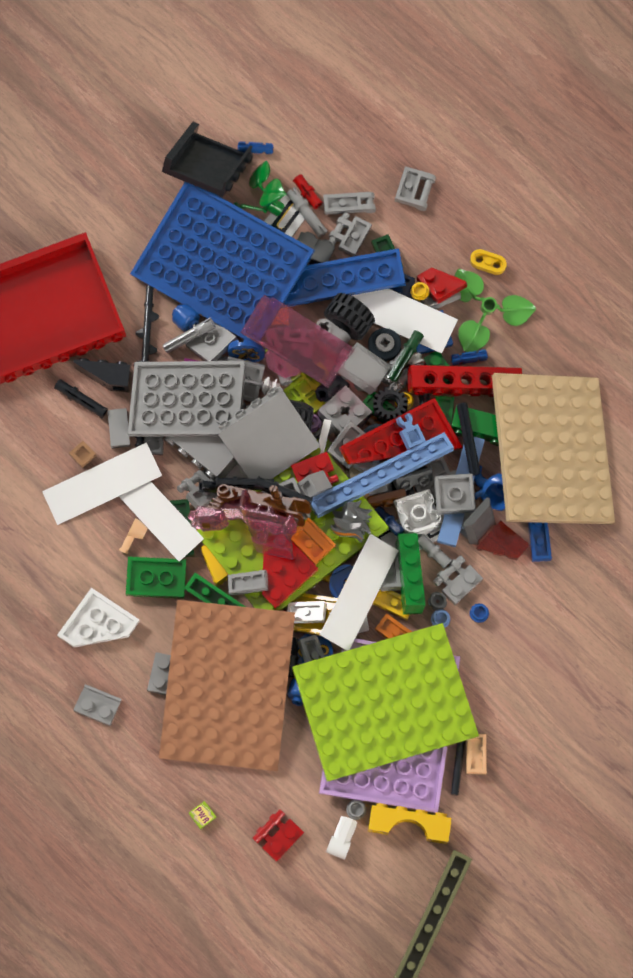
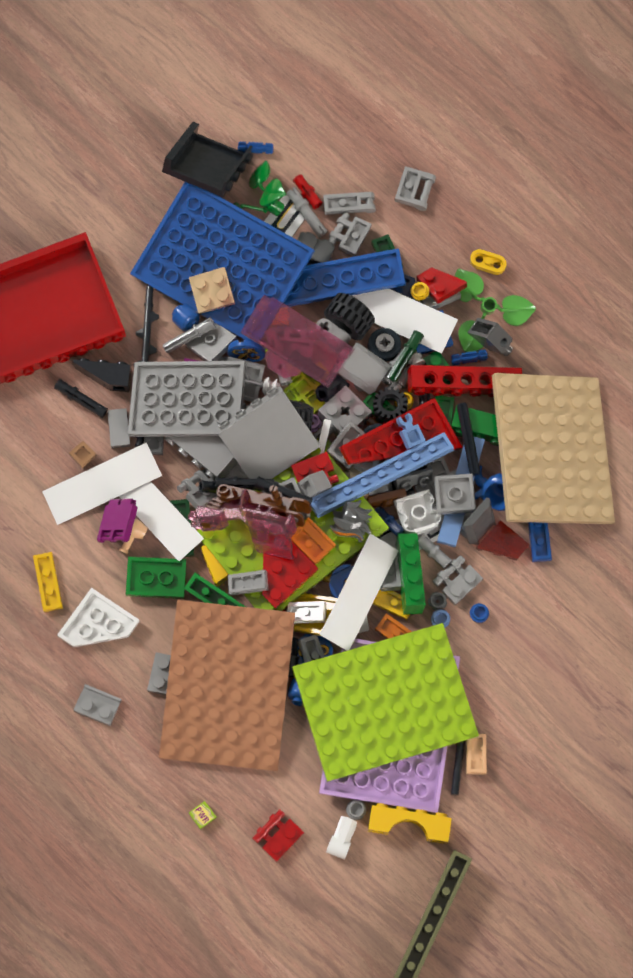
(47, 582): none -> yellow tile
(117, 520): none -> magenta plate
(212, 290): none -> tan plate
(491, 336): none -> dark grey torso

